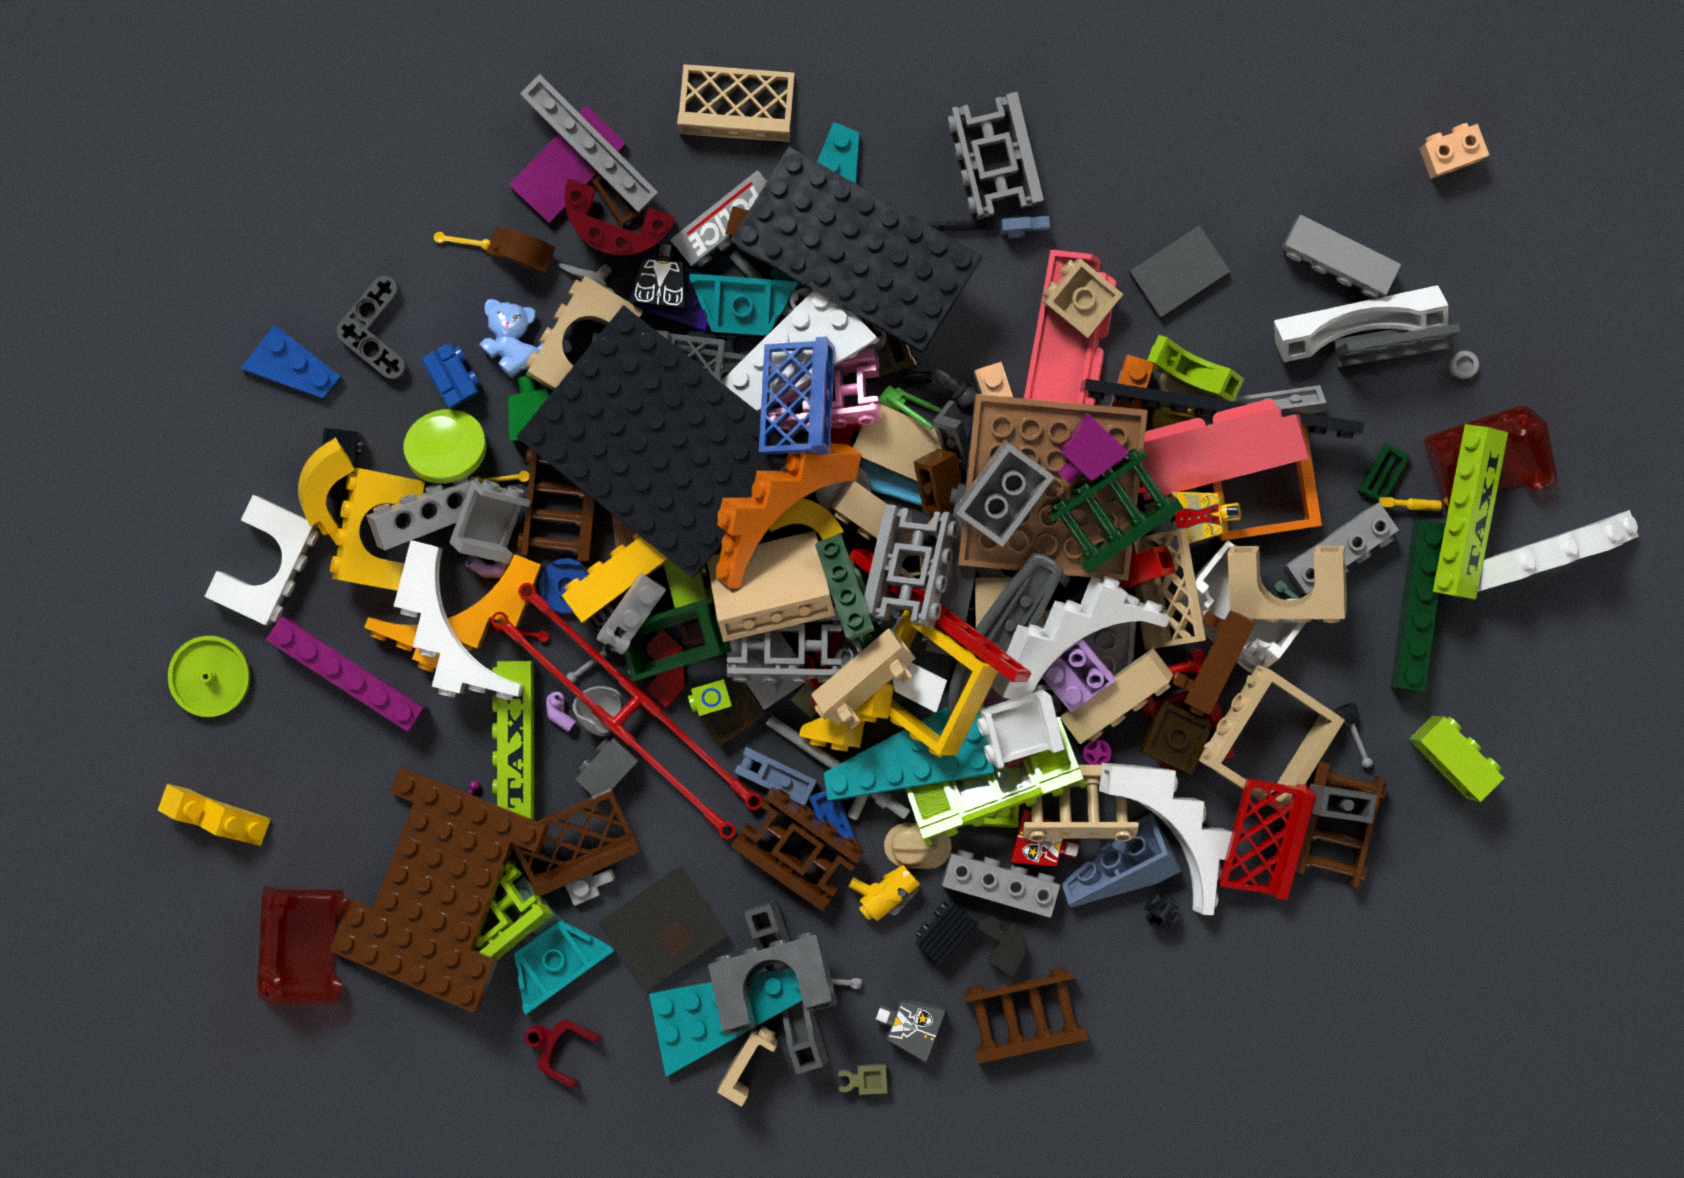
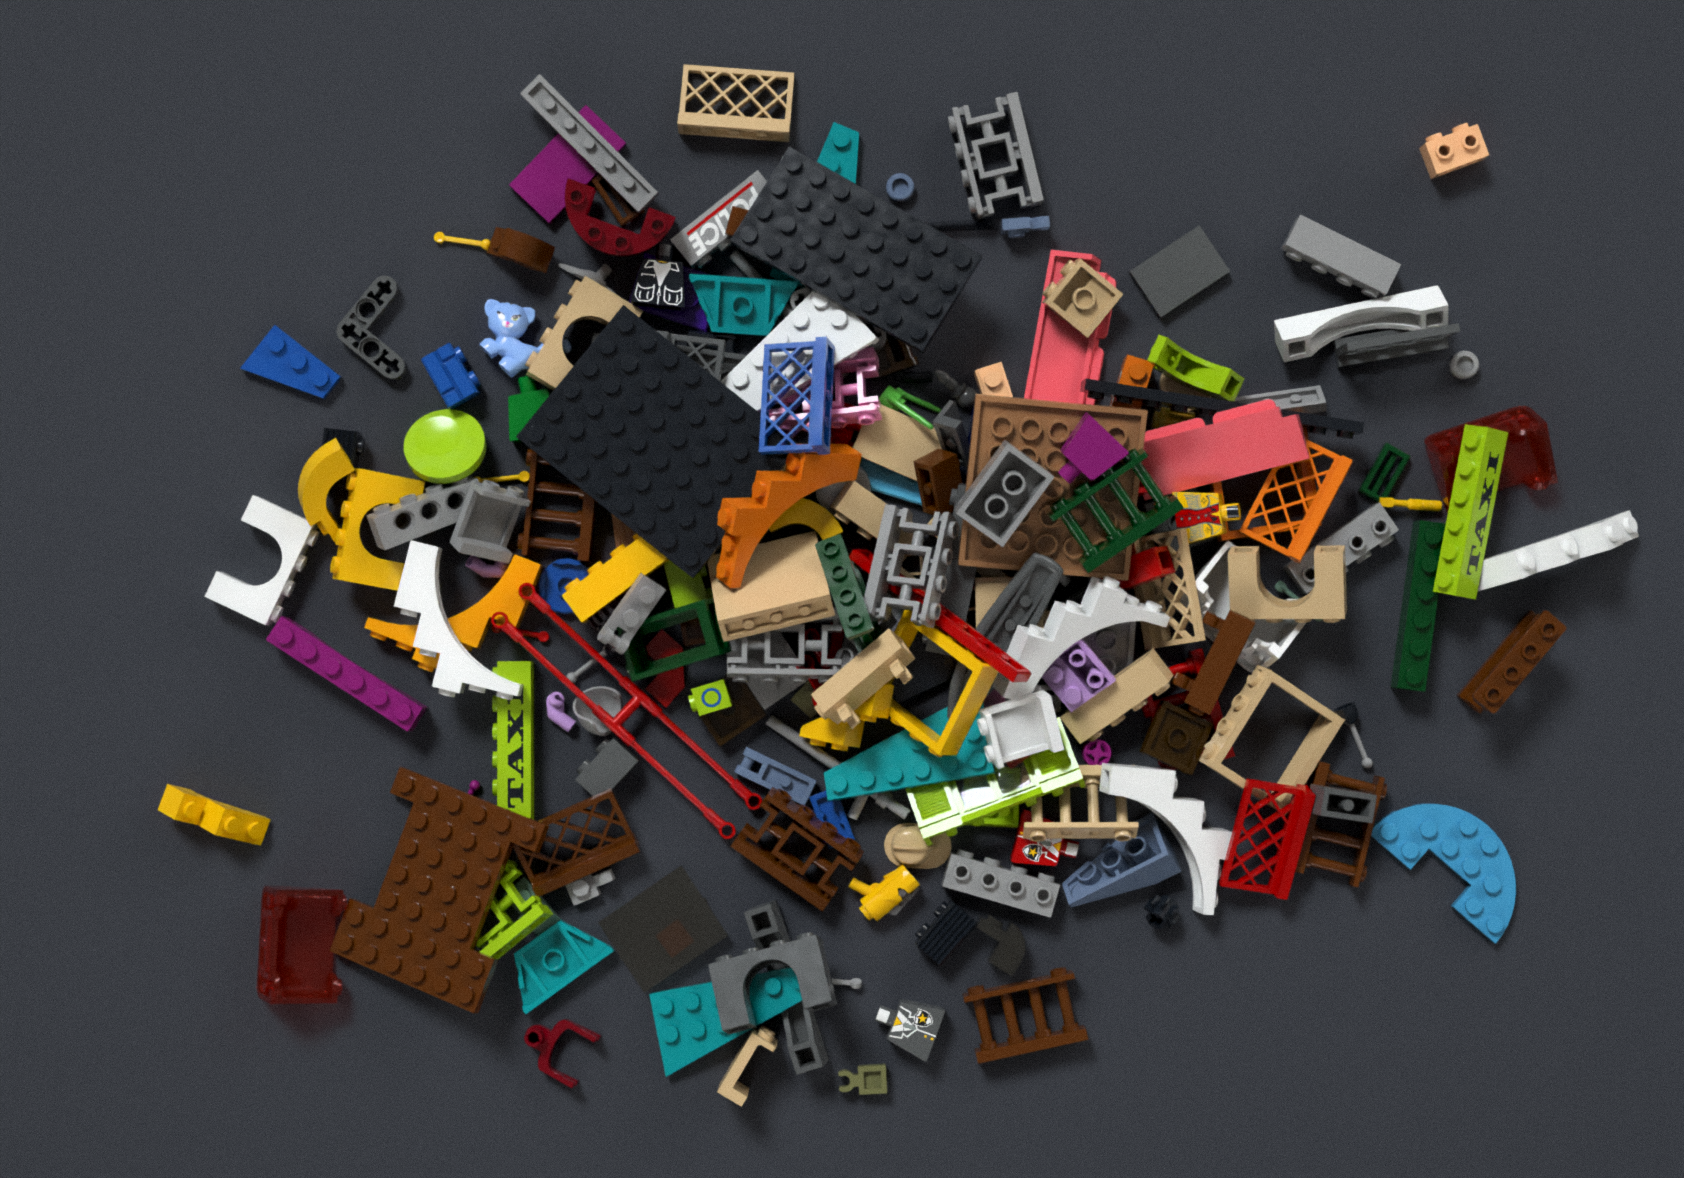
(209, 676): lime piece -> none
(900, 187): none -> sand blue tile
(923, 688): white sticker -> none
(1316, 511): none -> orange fence
(1457, 757): lime brick -> none
(1466, 848): none -> dark azure plate
(1512, 661): none -> reddish brown fence

